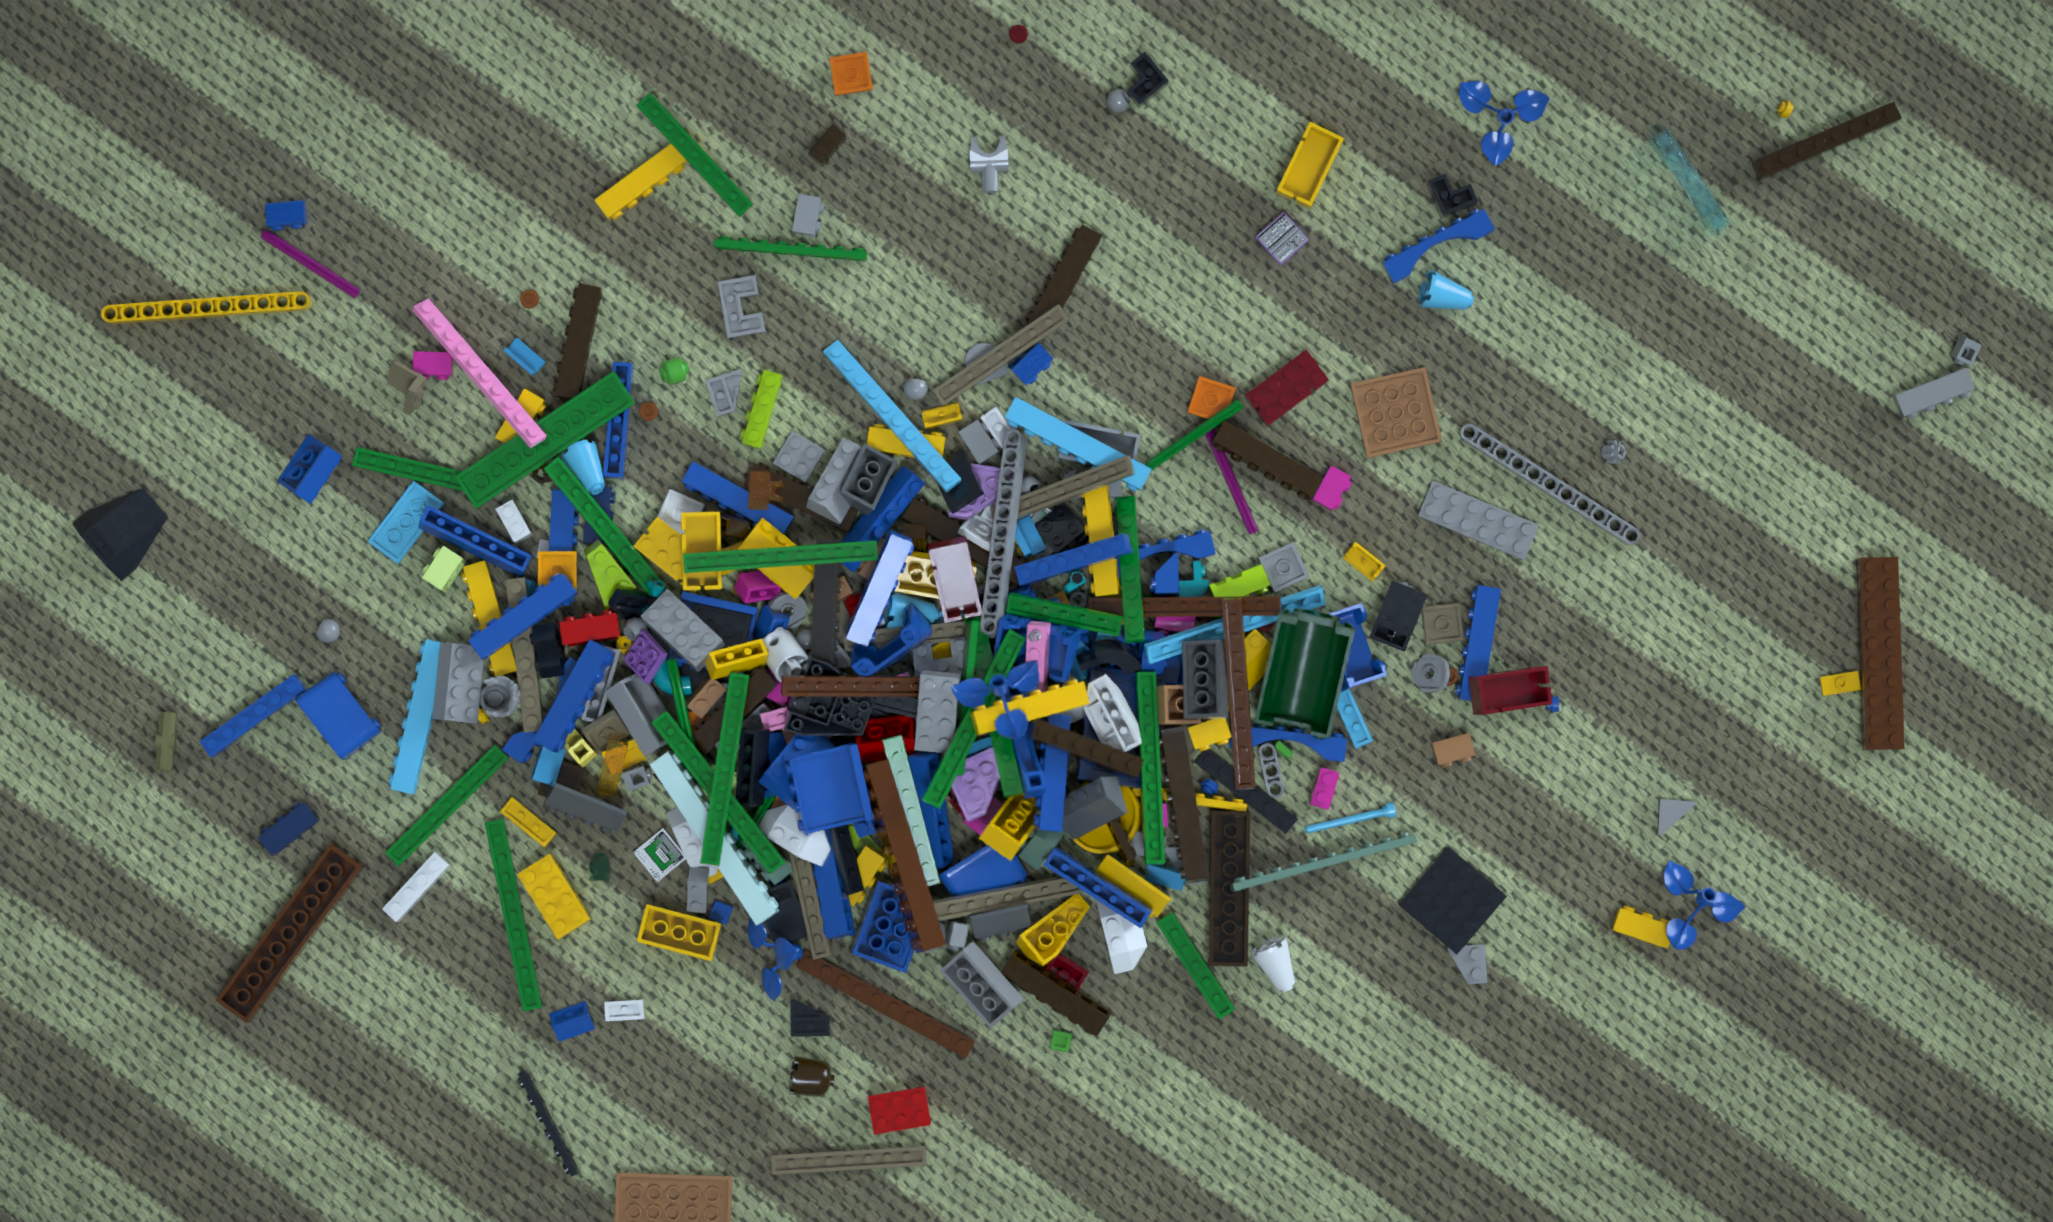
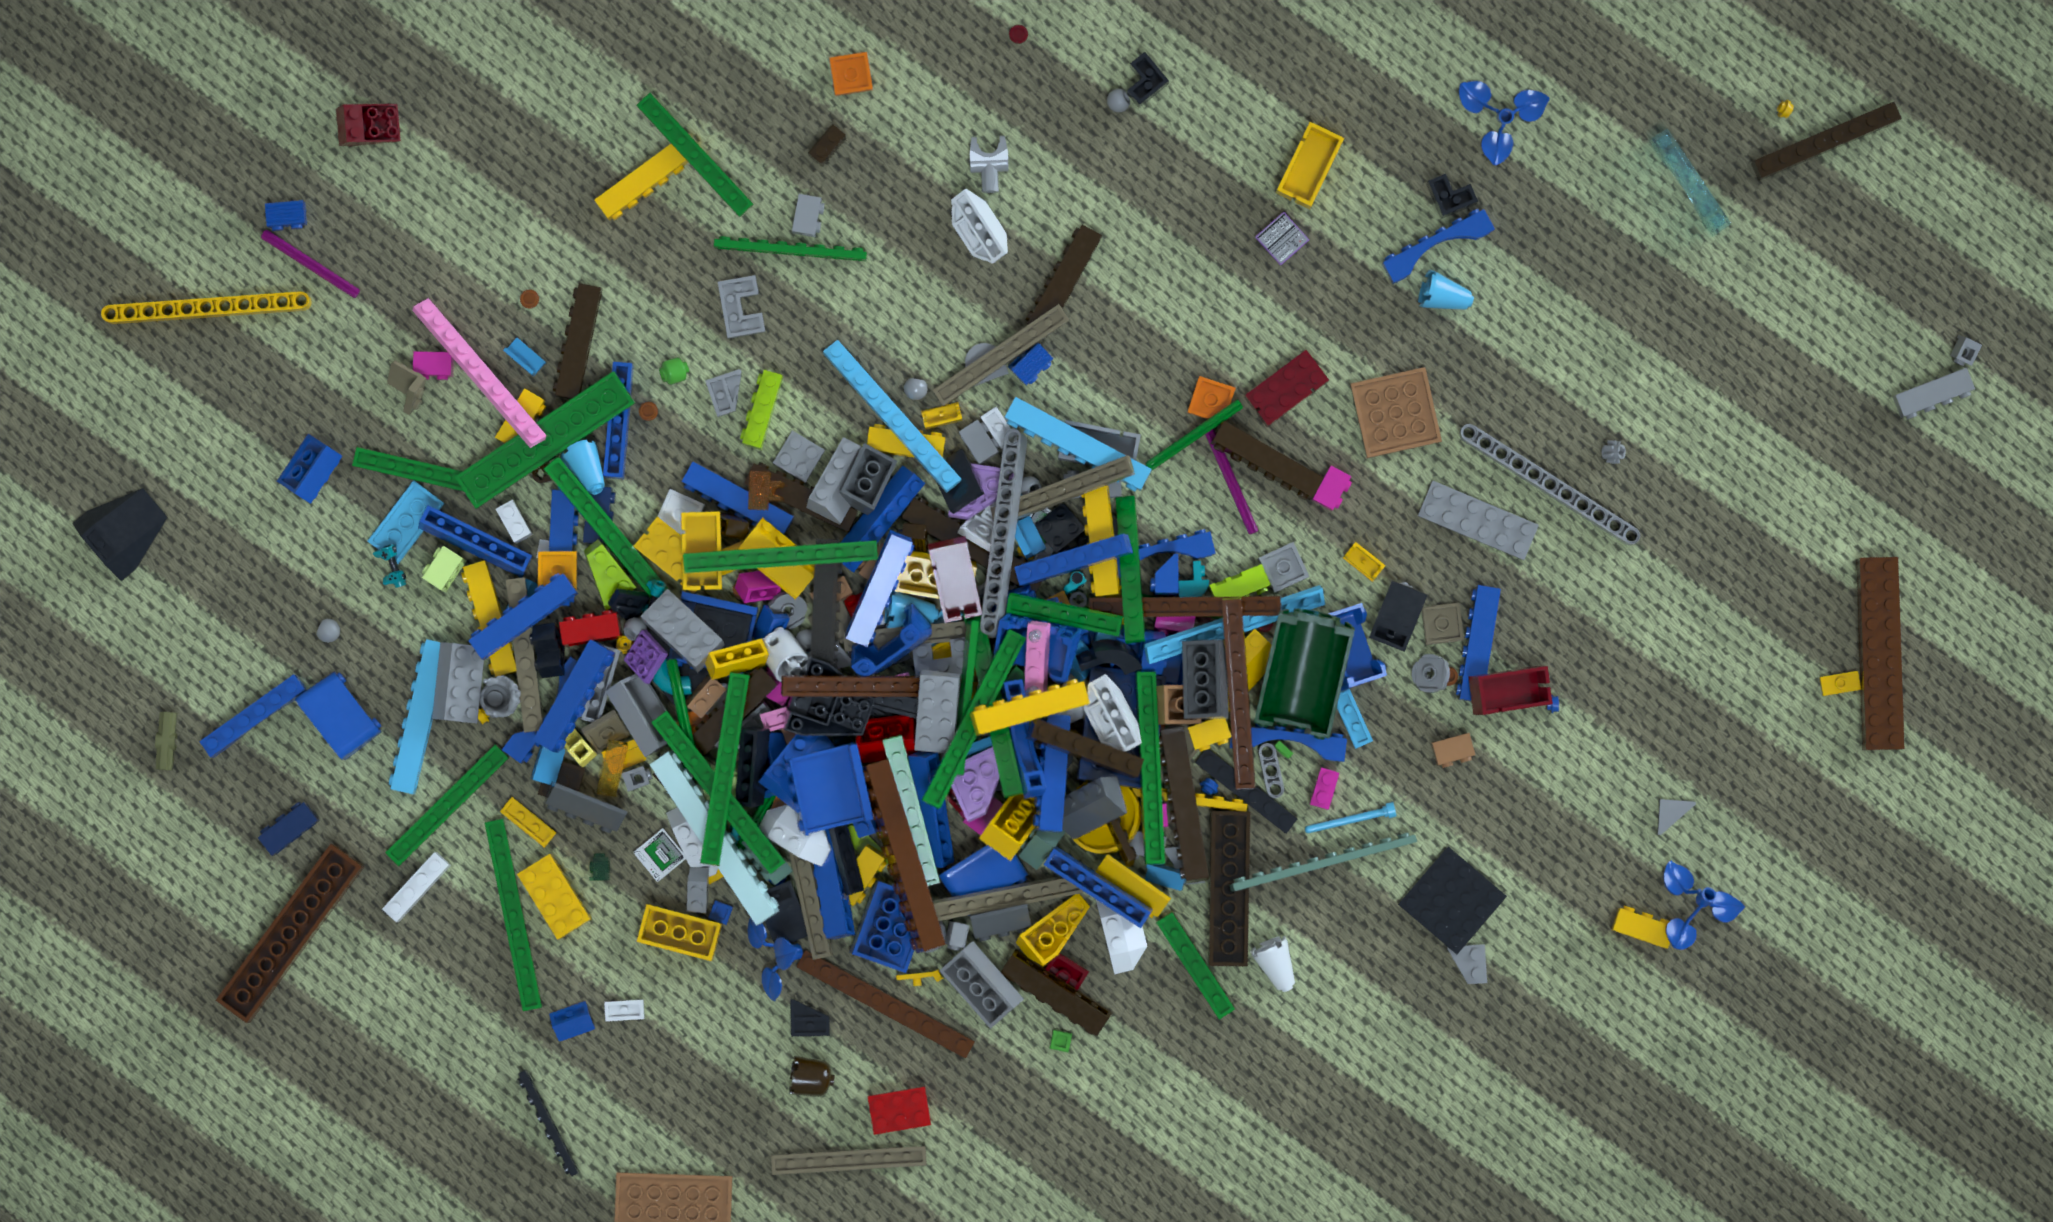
(367, 124): none -> dark red slope
(397, 576): none -> teal piece
(917, 977): none -> yellow piece
(972, 693): blue plant -> none
(978, 227): none -> white wedge

